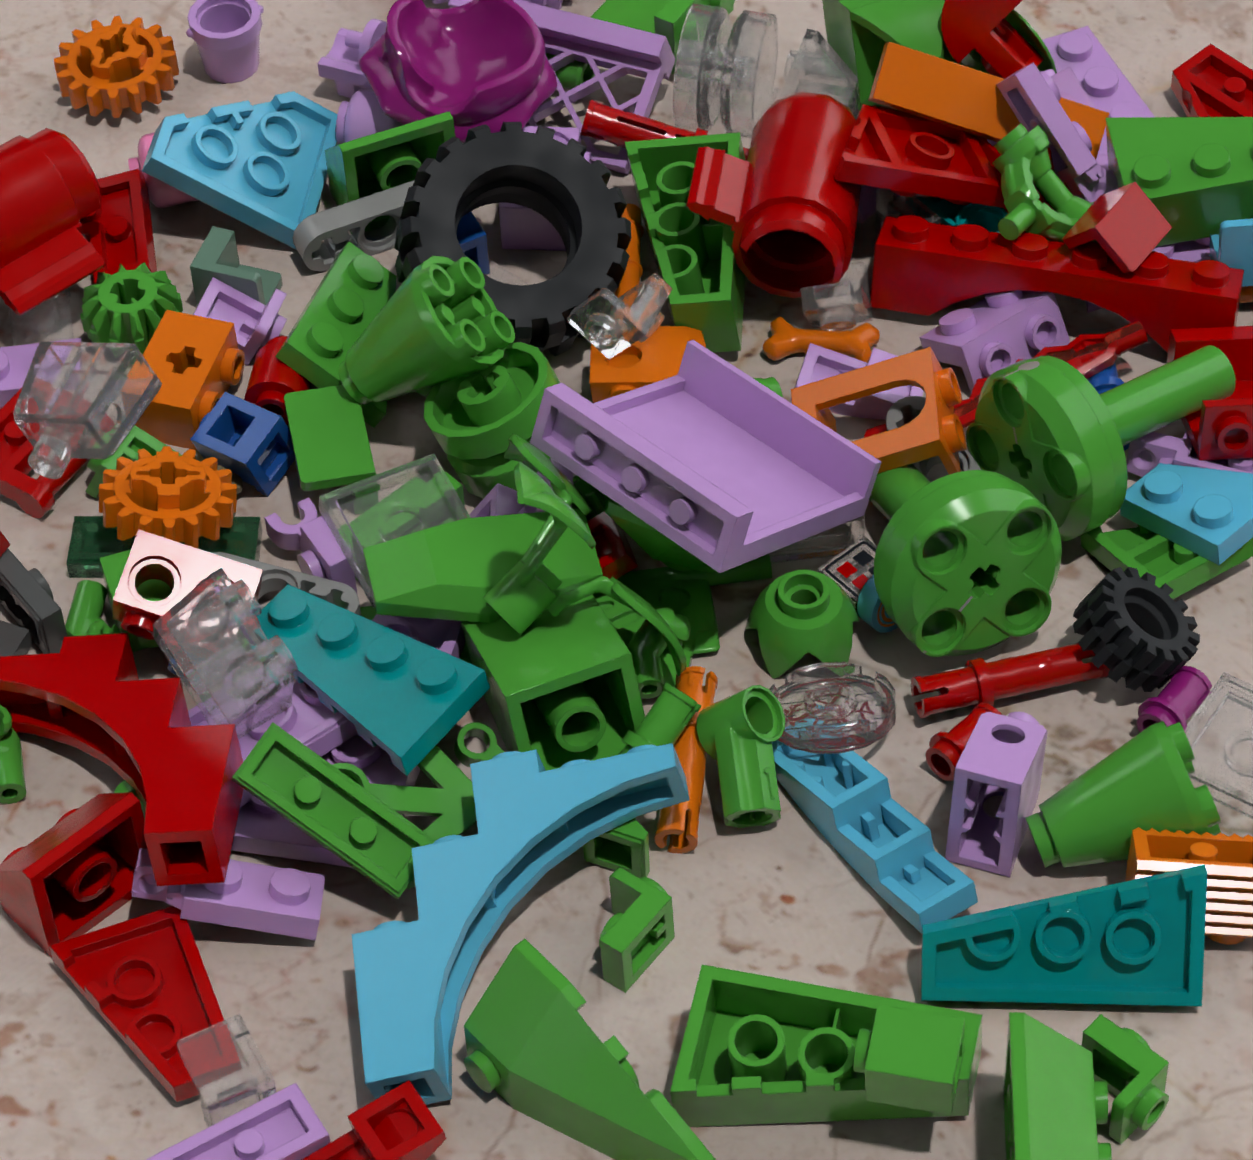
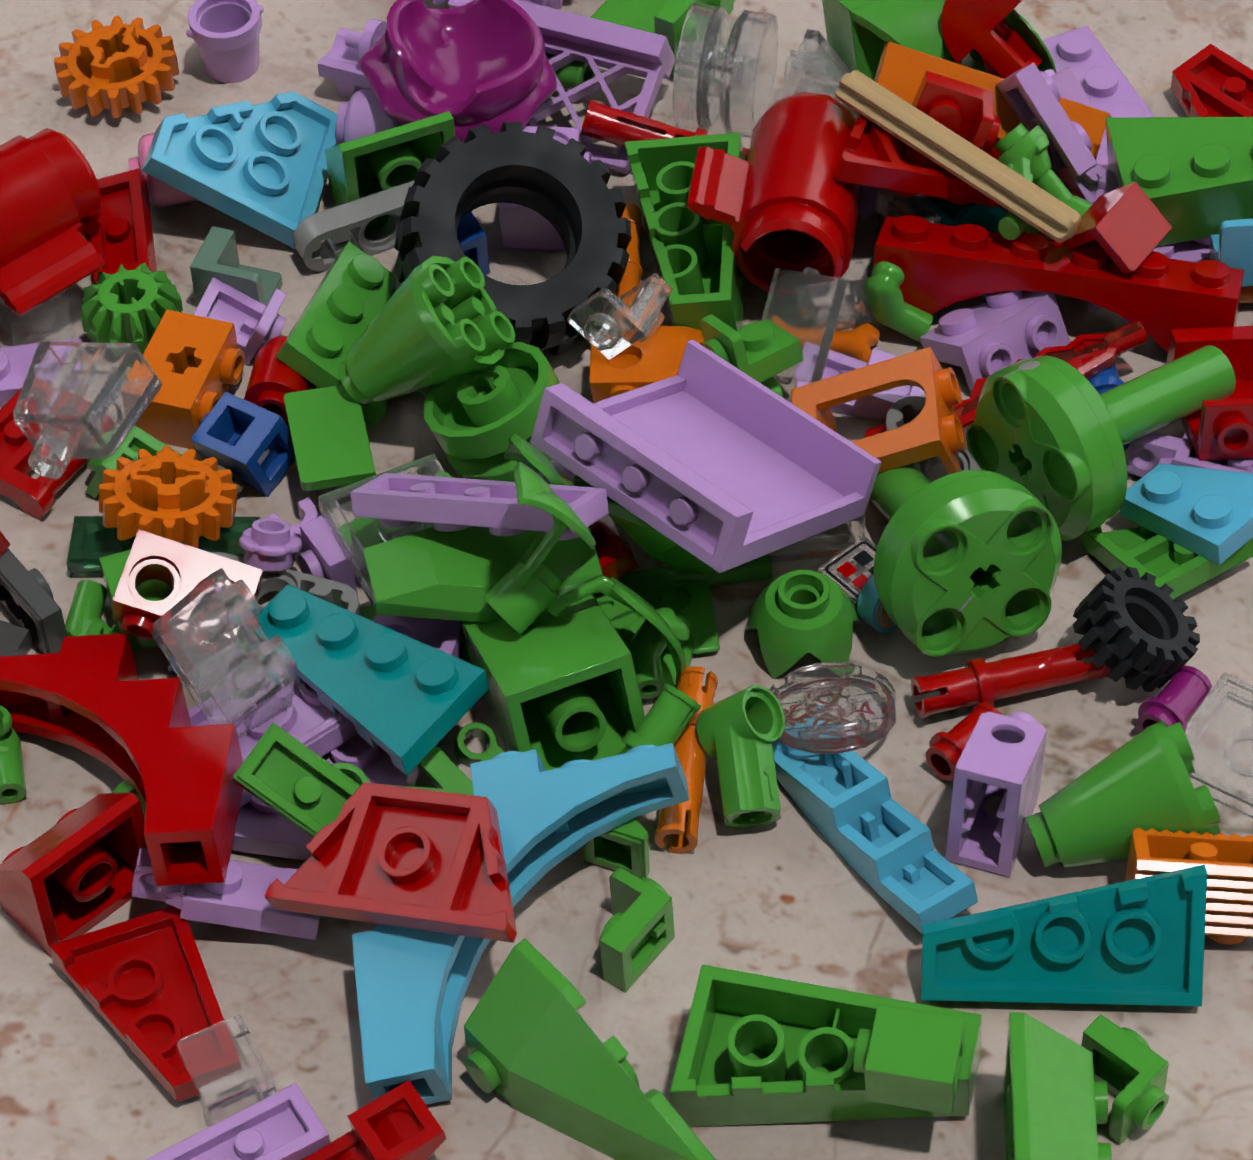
(270, 545): none -> lavender plate
(407, 864): none -> red wing
(464, 502): none -> lavender plate
(756, 349): none -> bright green bracket
(809, 310): none -> clear piece
(888, 303): none -> bright green arm
(958, 156): none -> tan axle
(960, 108): none -> red bracket

